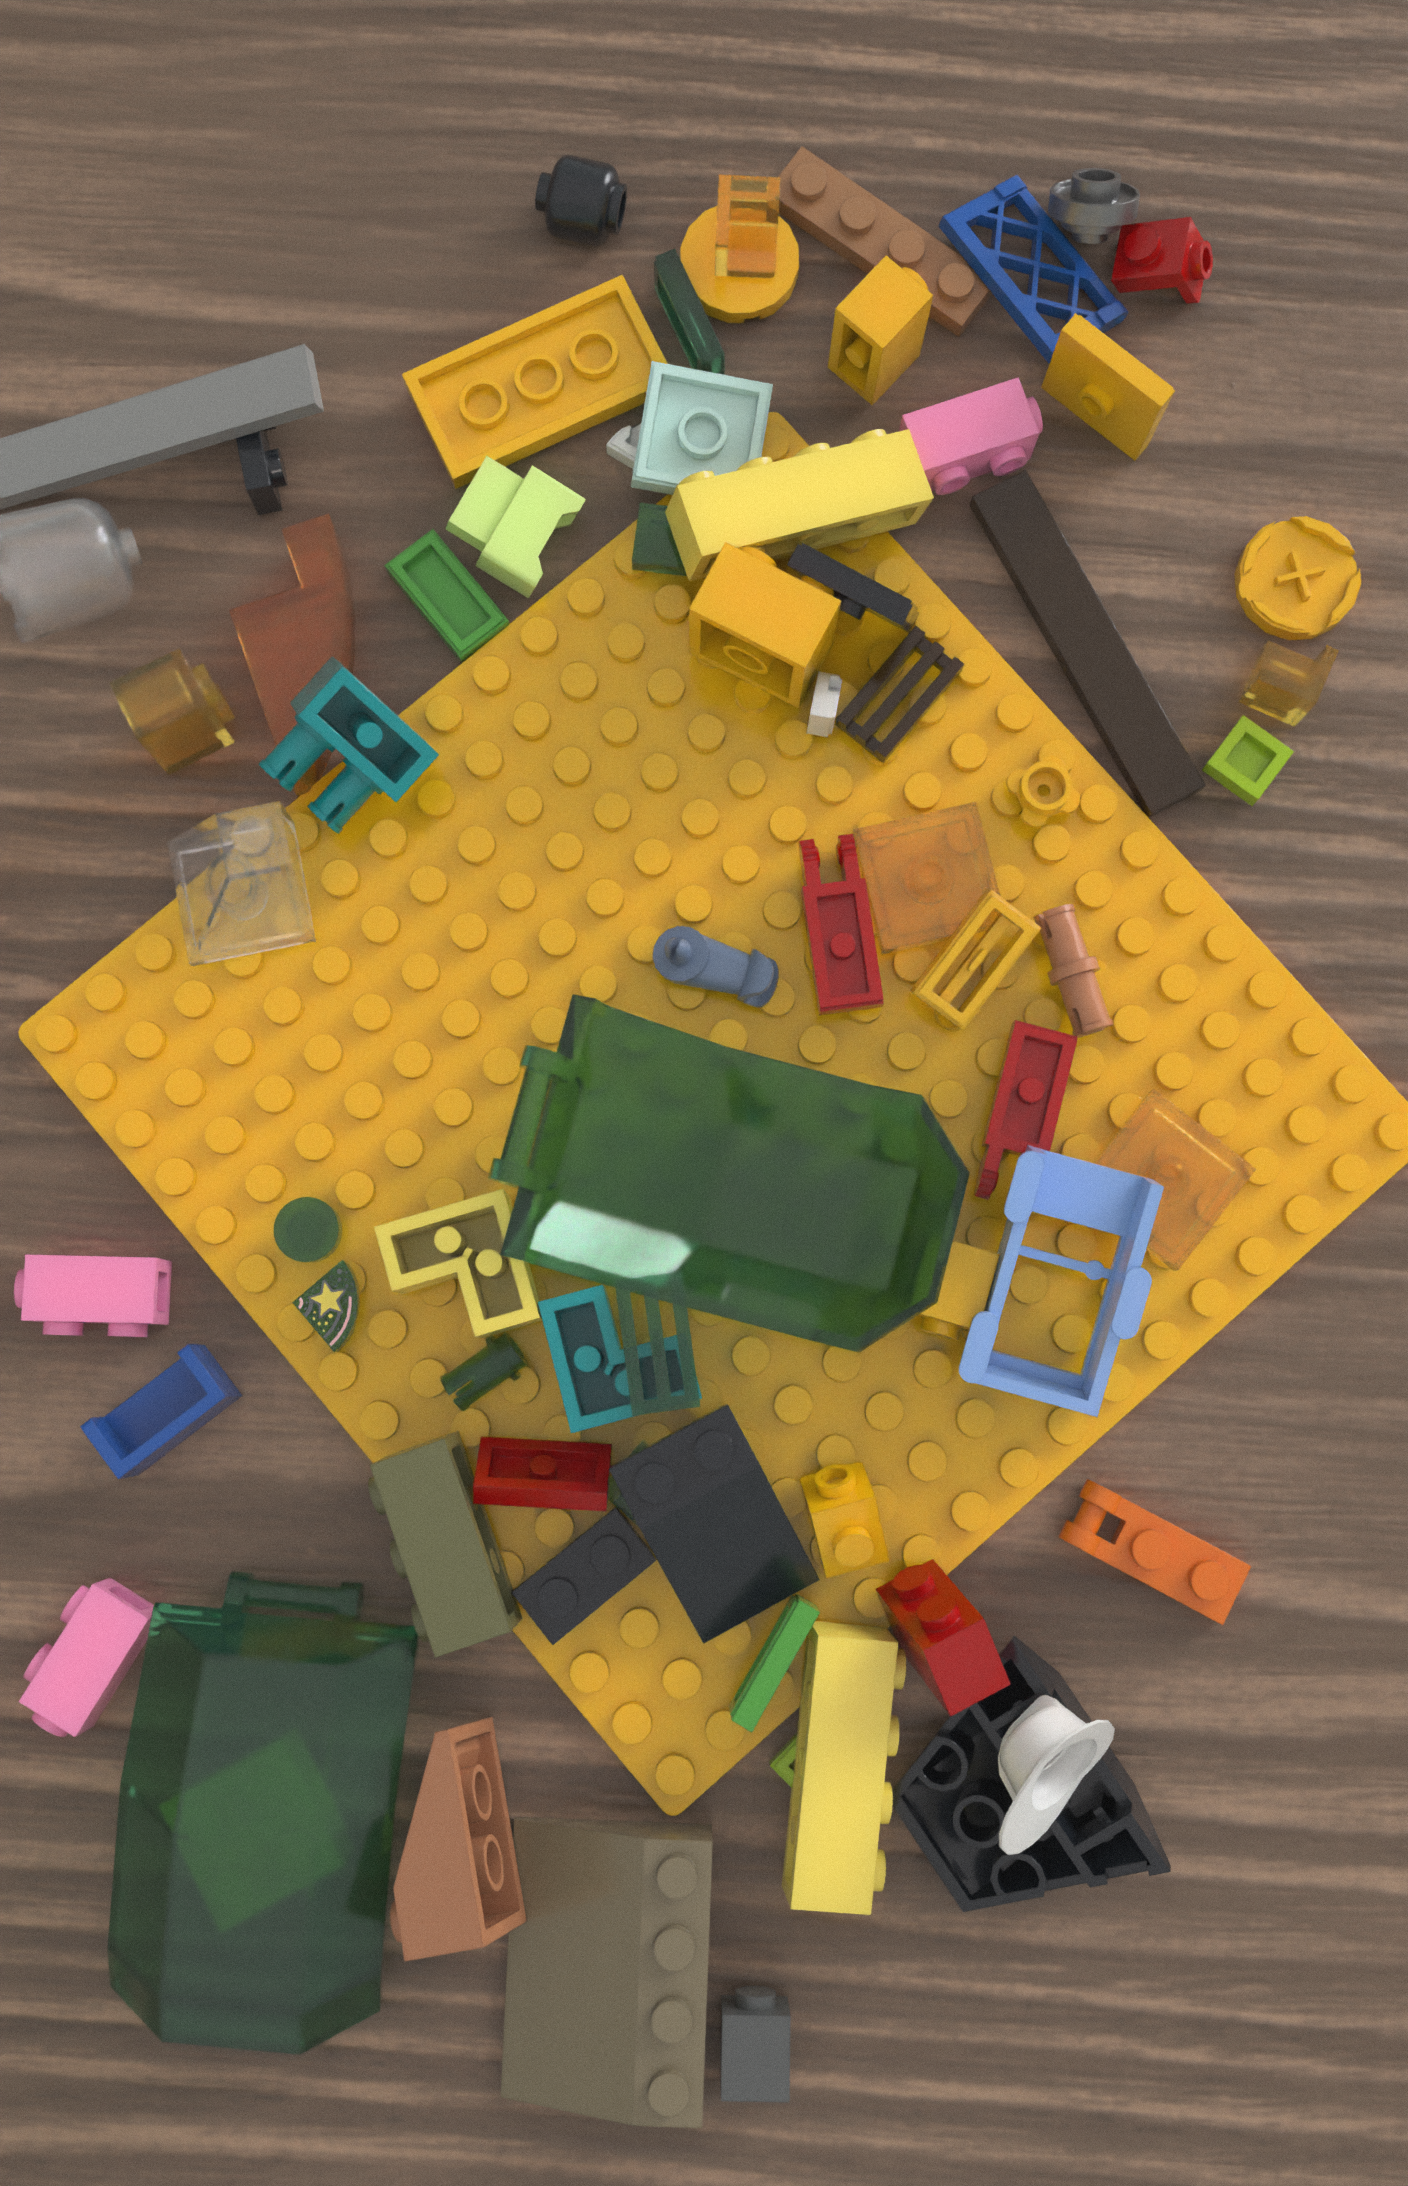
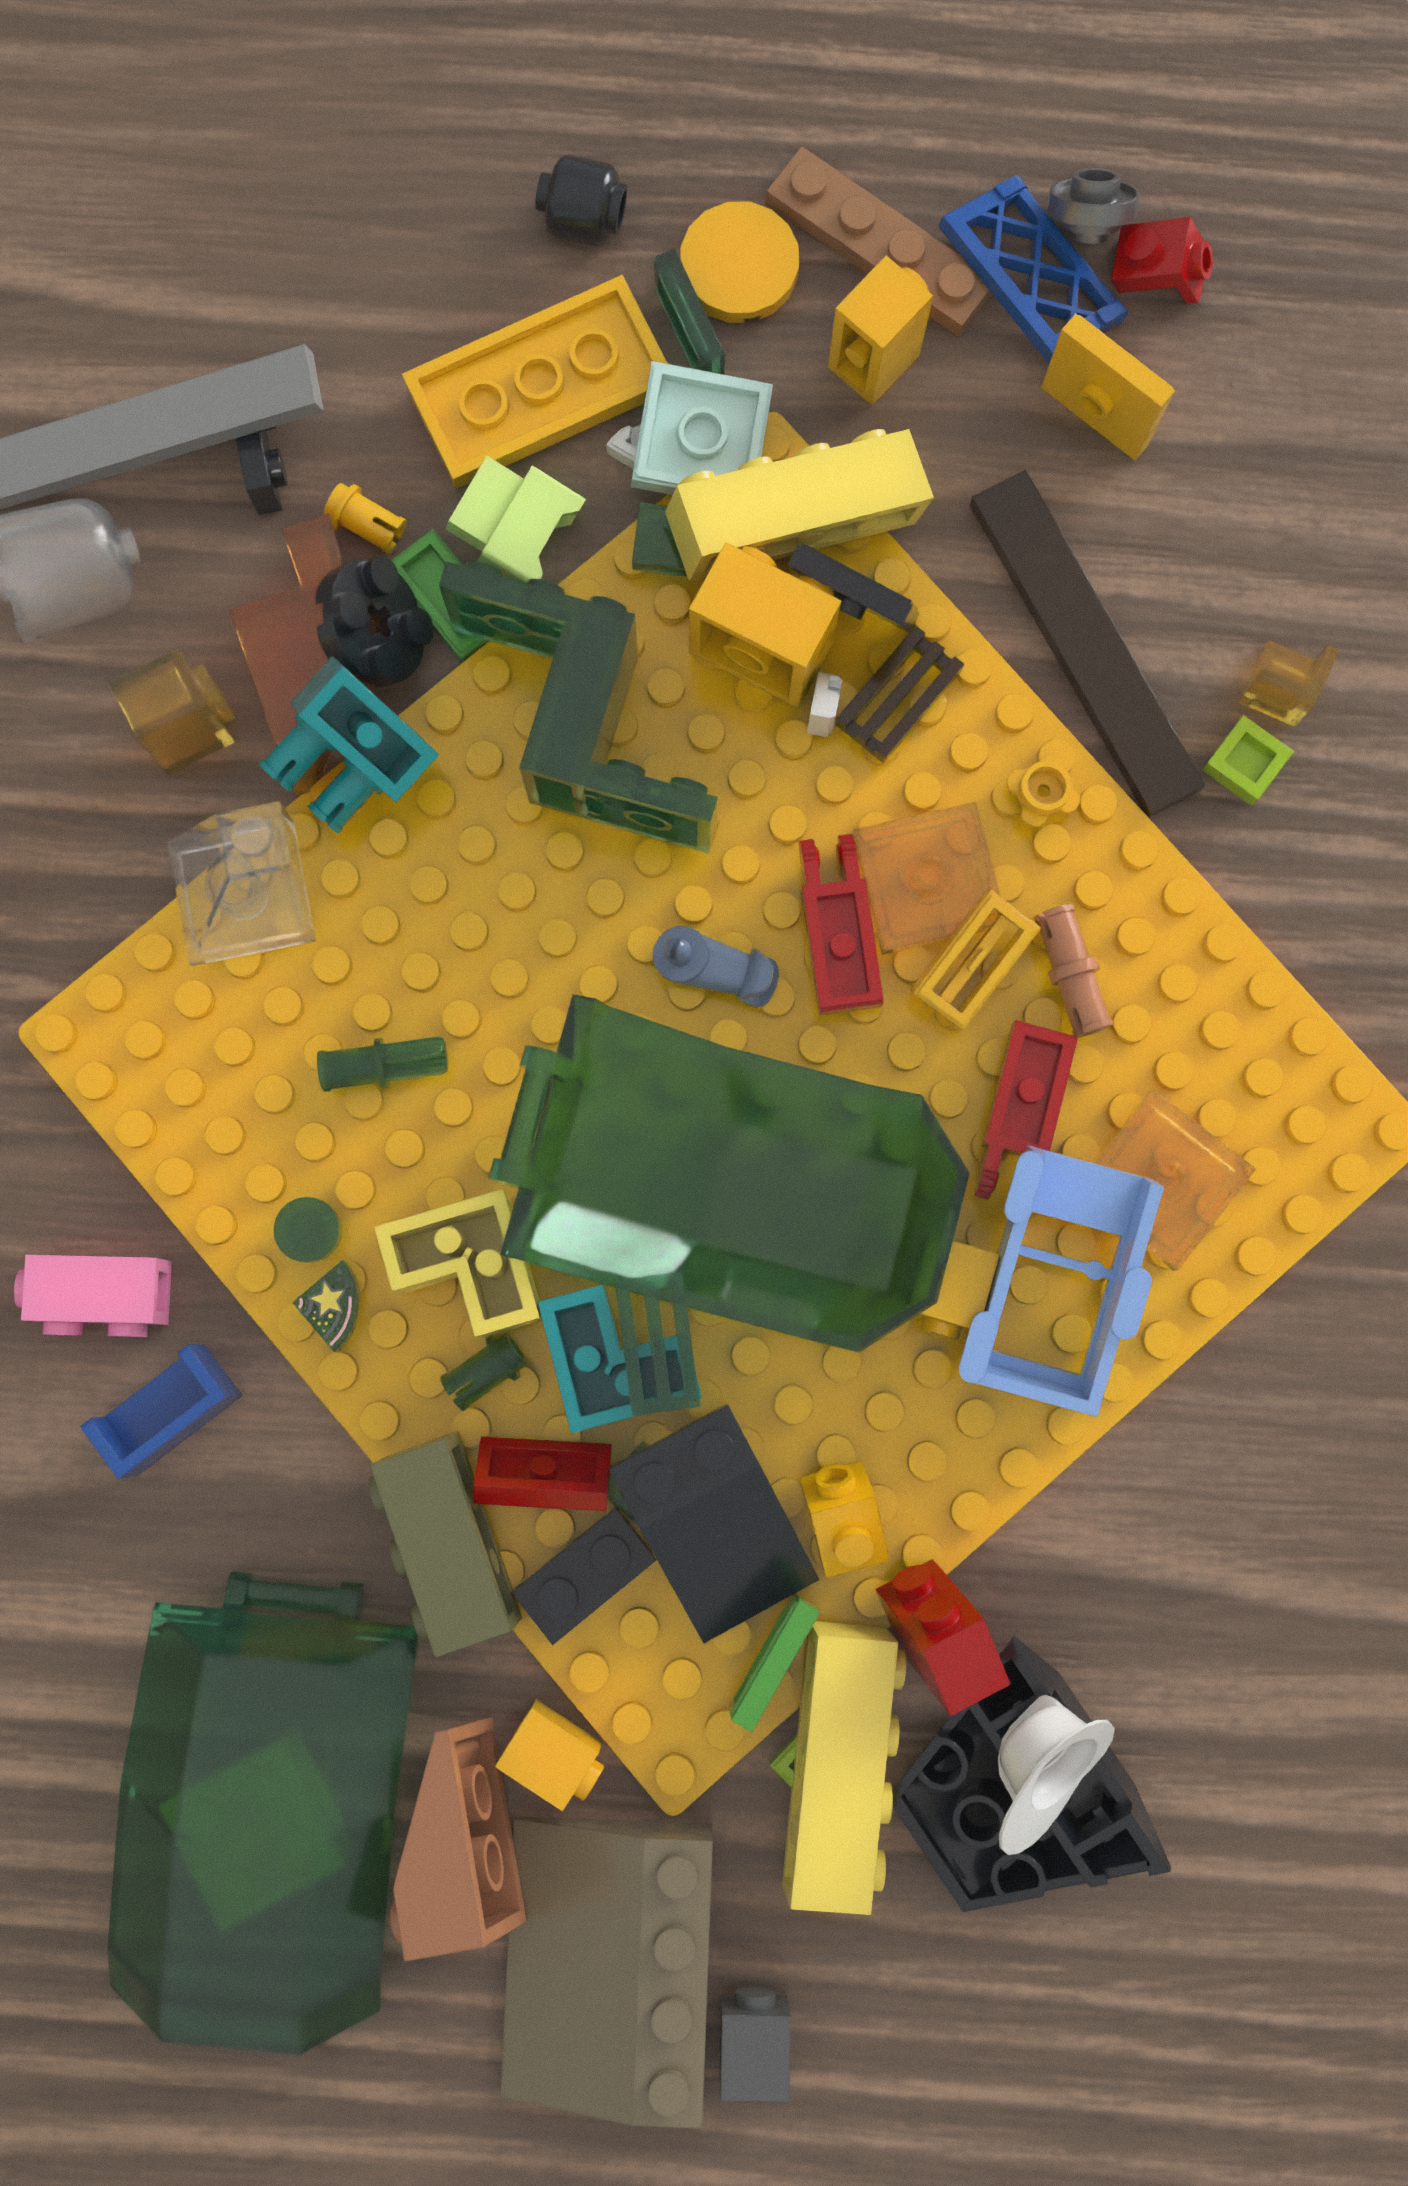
(89, 1658): bright pink brick -> none
(364, 517): none -> yellow pin
(382, 1063): none -> clear green axle
(401, 626): none -> black plate
(552, 1756): none -> yellow brick
(580, 704): none -> clear green bracket
(747, 226): clear yellow panel -> none
(975, 435): bright pink brick -> none
(1157, 1553): orange plate -> none
(1297, 578): yellow tile -> none

